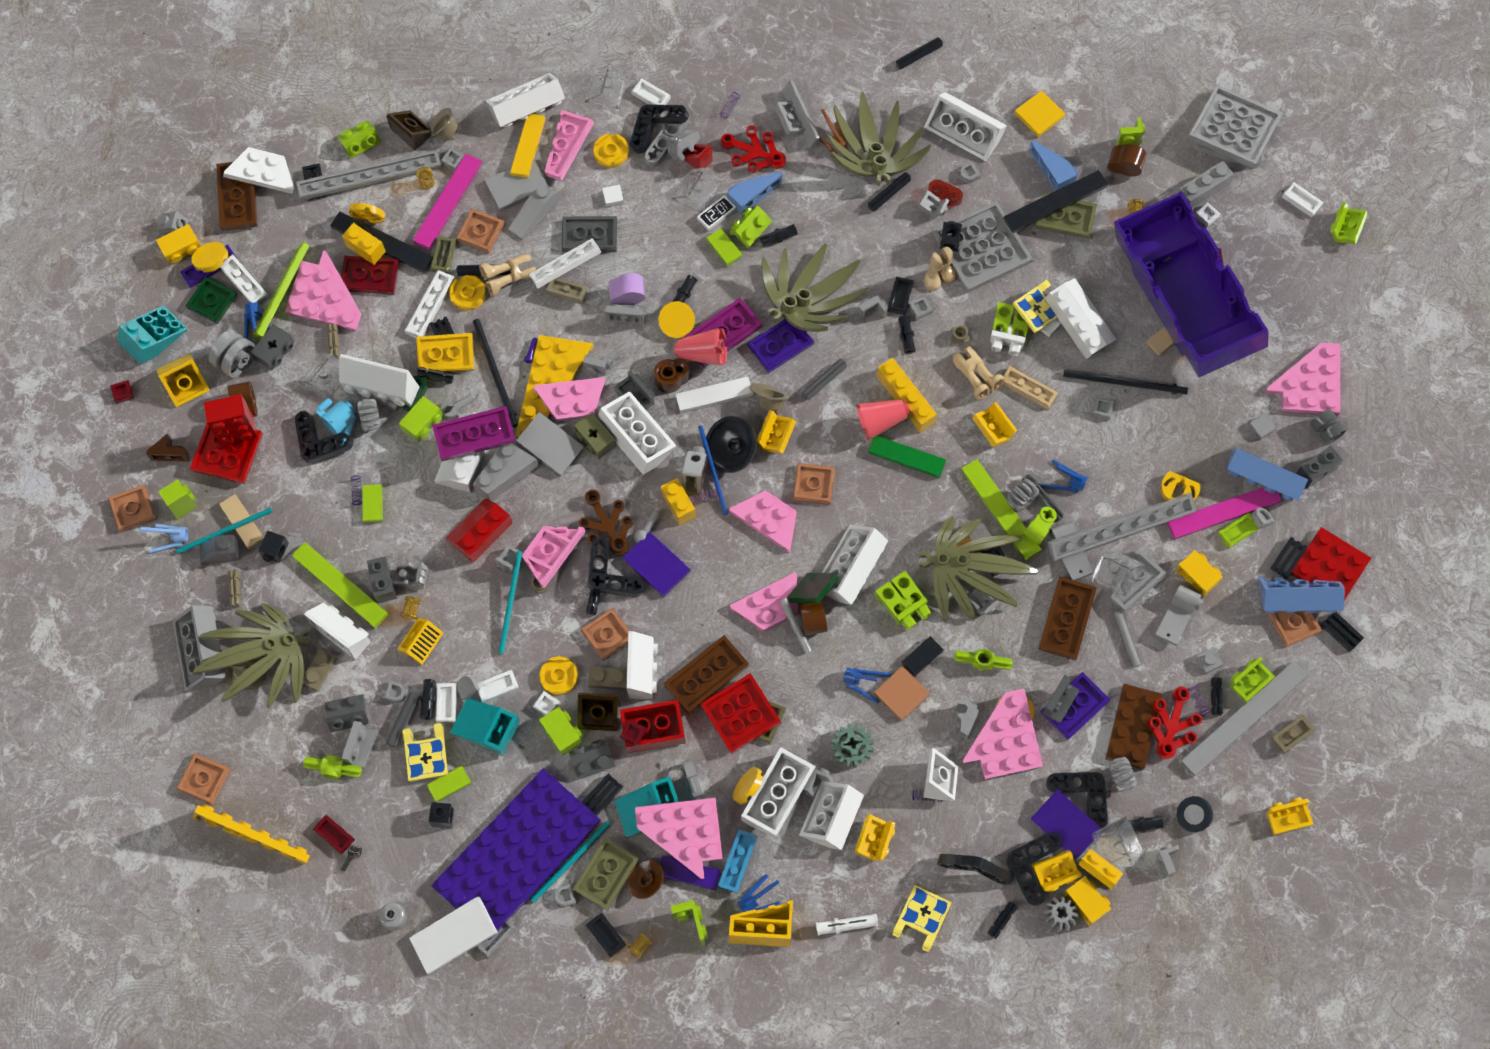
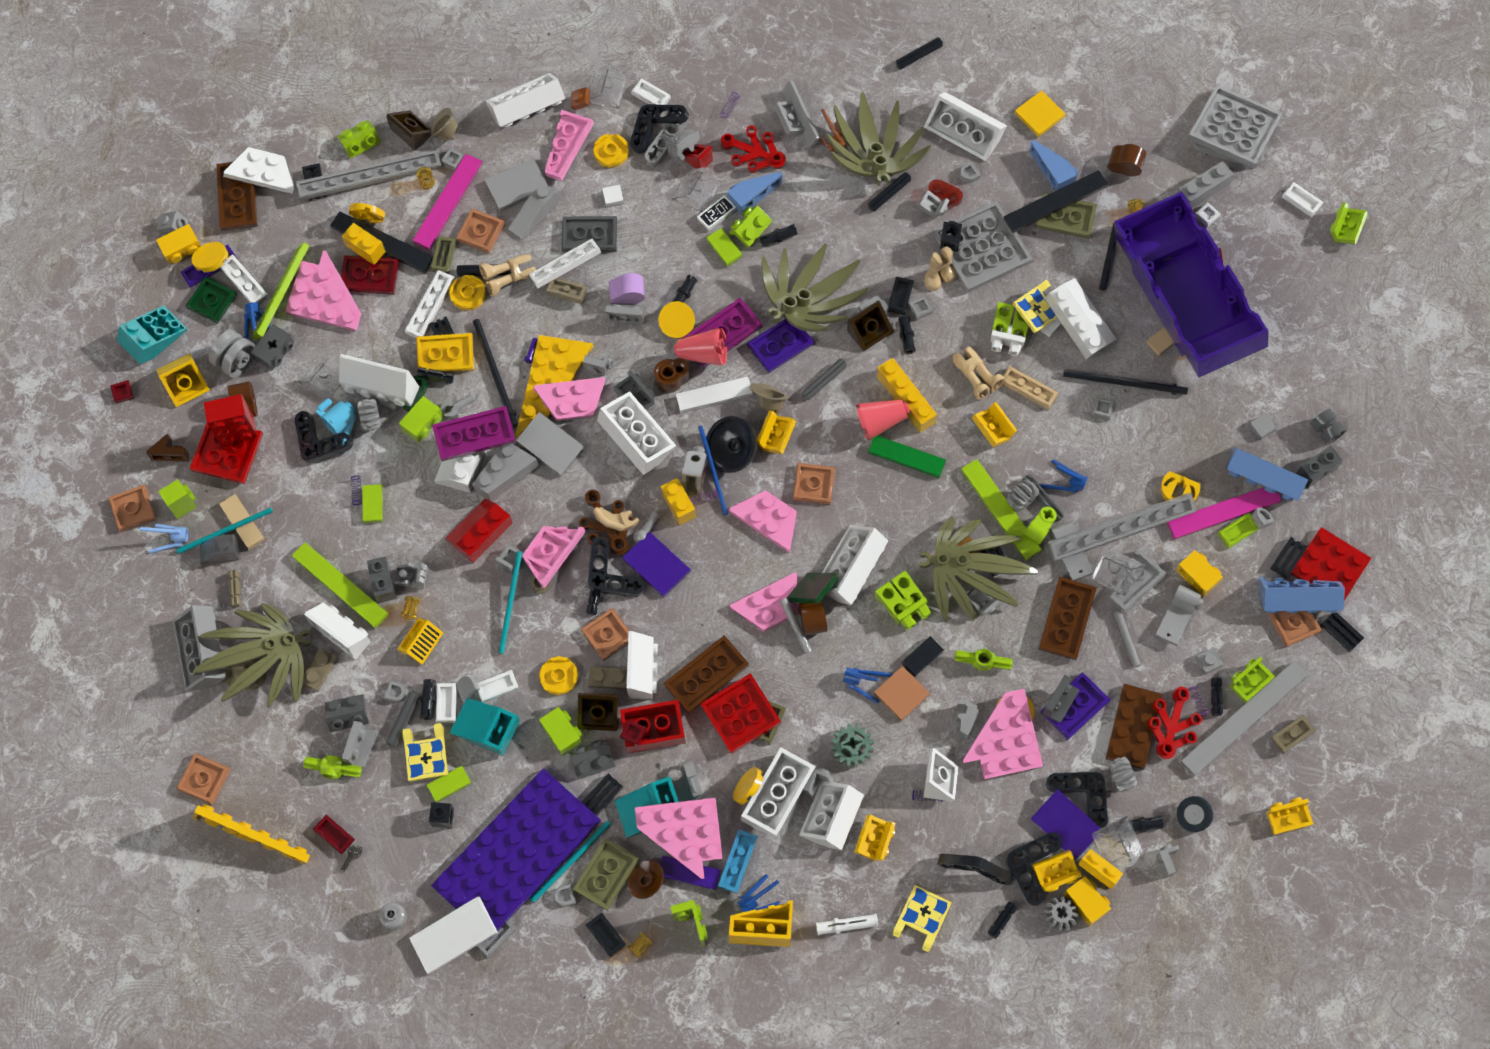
(273, 547): black brick -> none
(333, 340): dark tan axle -> none
(527, 145): yellow tile -> none
(546, 703): white tile -> none
(580, 98): none -> dark orange plate
(591, 426): olive brick -> none
(615, 521): none -> tan piece
(869, 326): none -> dark brown slope
(960, 330): dark tan plate -> none
(1108, 260): none -> black bar
(1131, 135): lime bracket -> none
(1312, 382): bright pink wing -> none

